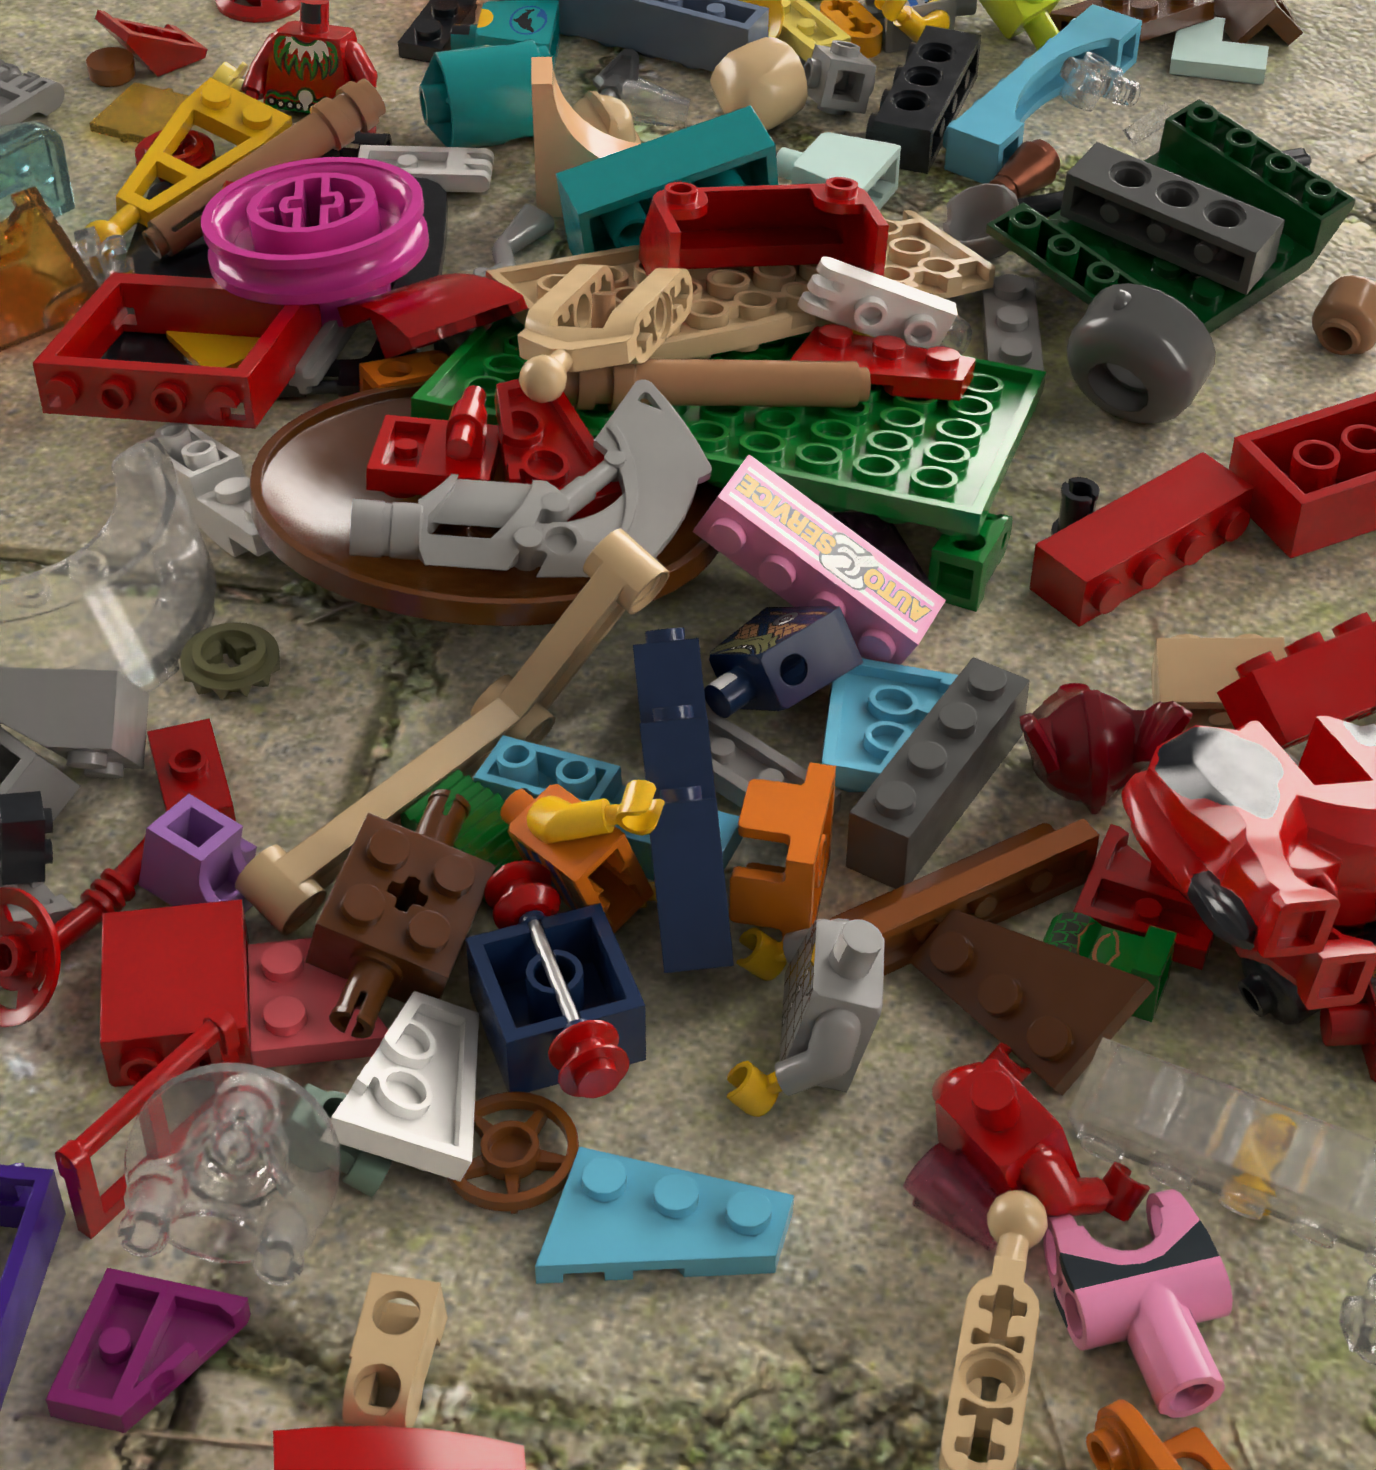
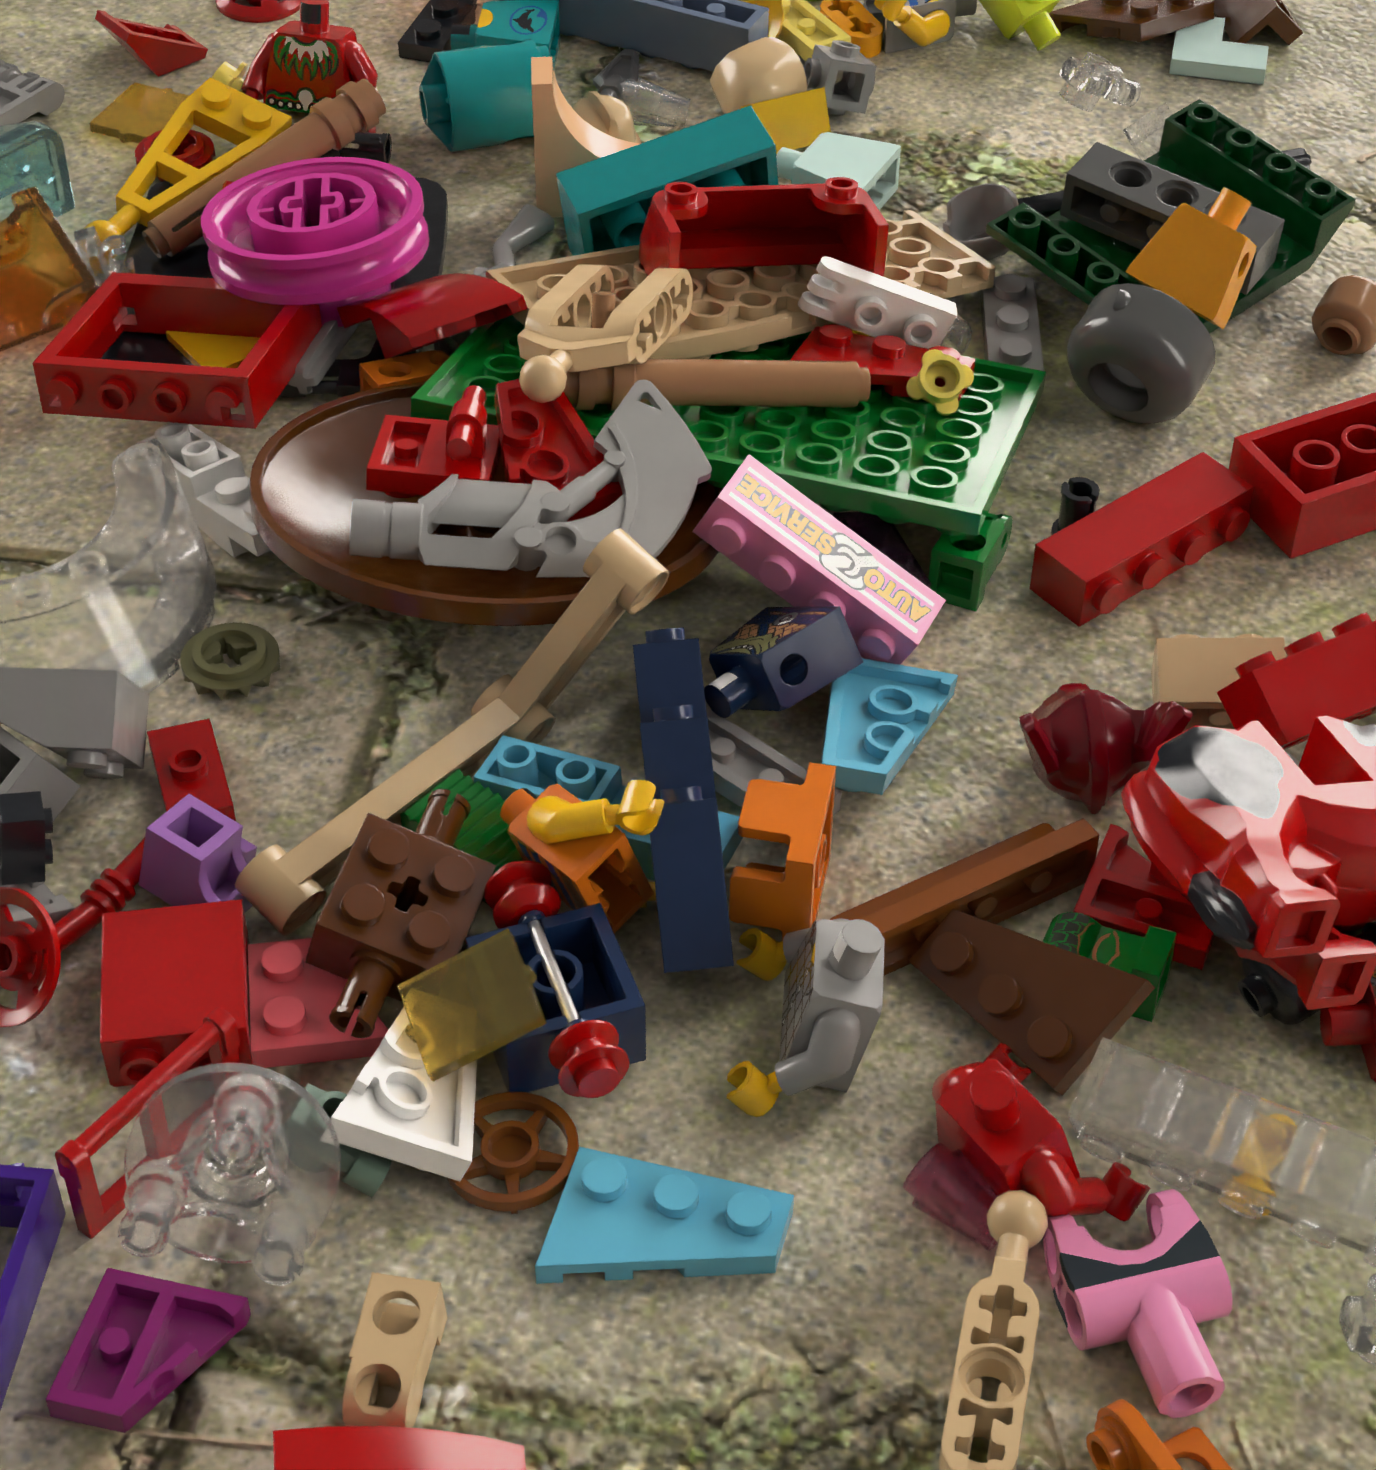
(111, 66): dark orange tile -> none
(452, 167): white hinge -> none
(471, 1004): none -> clear yellow piece
(794, 119): none -> yellow sticker
(926, 95): black brick -> none
(936, 774): dark grey brick -> none
(940, 366): none -> light yellow plate
(994, 125): medium azure arch -> none
(1029, 168): copper cone -> none
(1200, 257): none -> light orange torso

